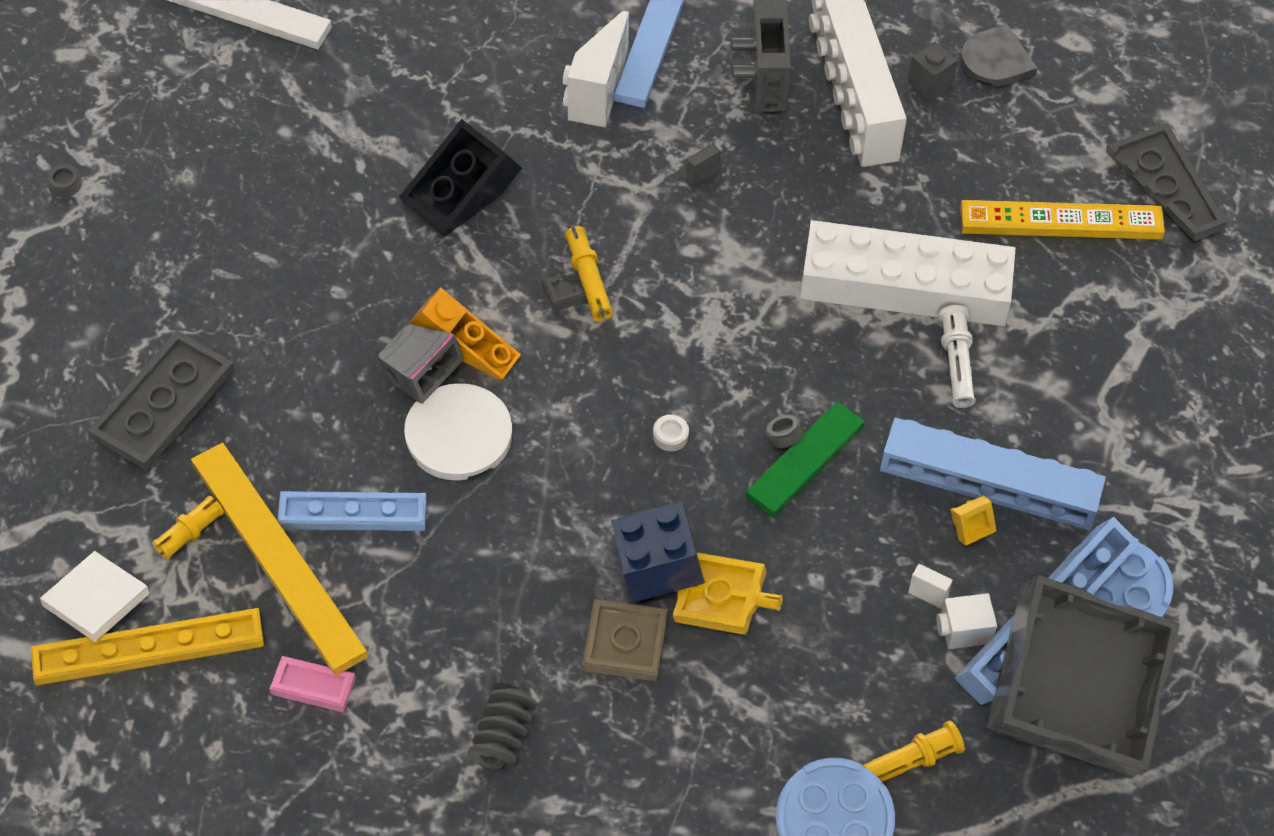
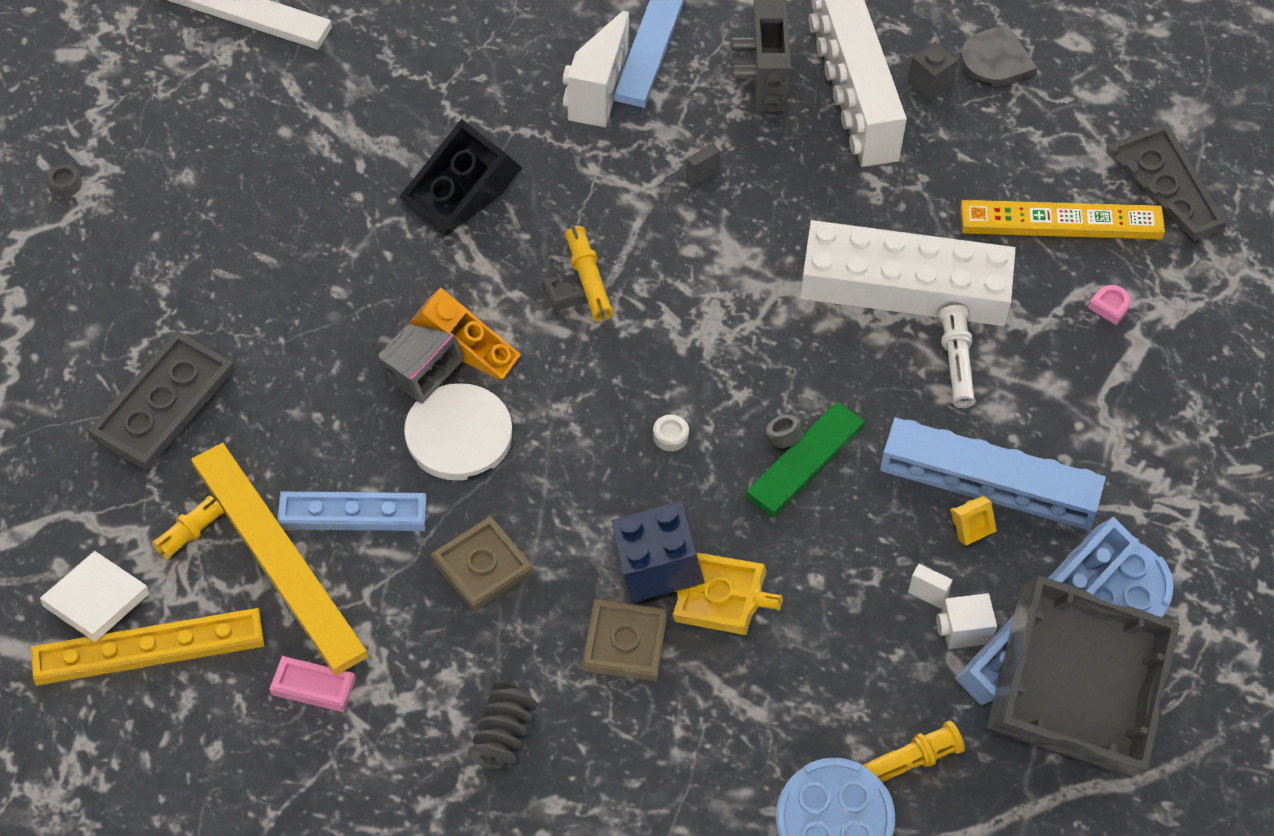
(482, 563): none -> dark tan tile
(1111, 303): none -> bright pink tile

